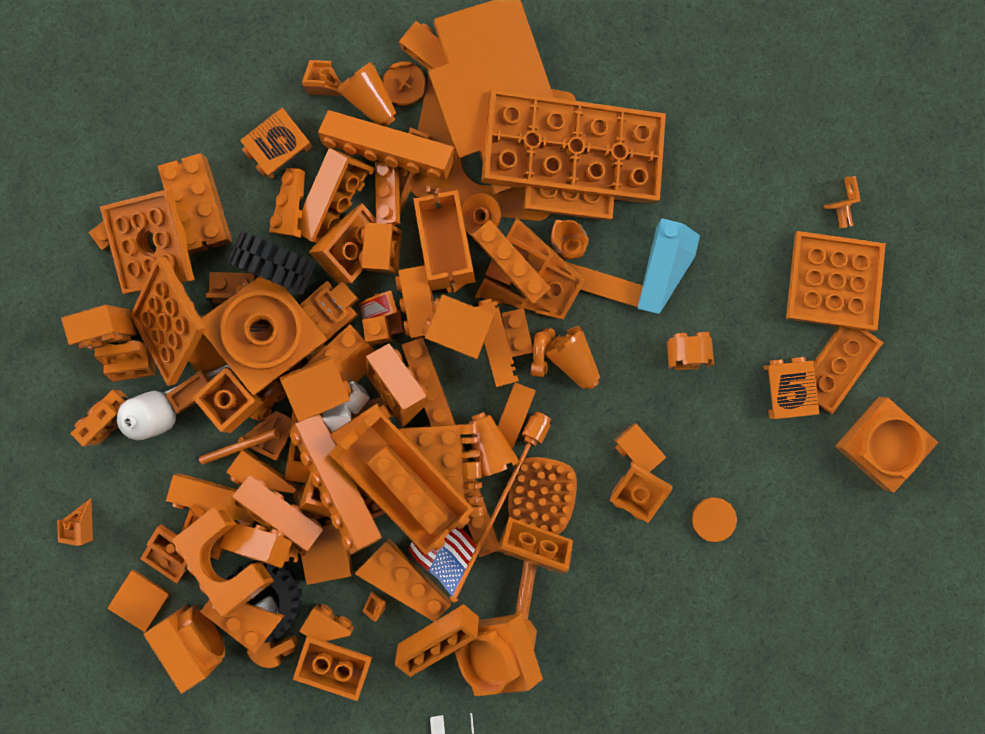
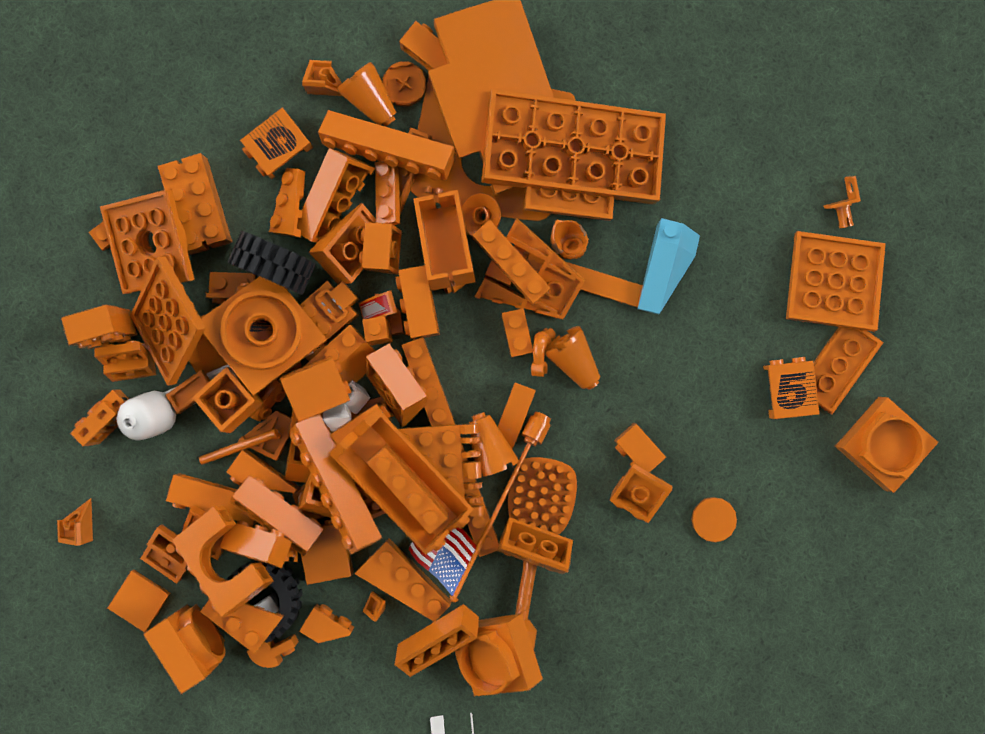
(332, 668): orange slope -> none
(458, 326): orange brick -> none
(497, 346): orange door -> none
(690, 351): orange brick -> none

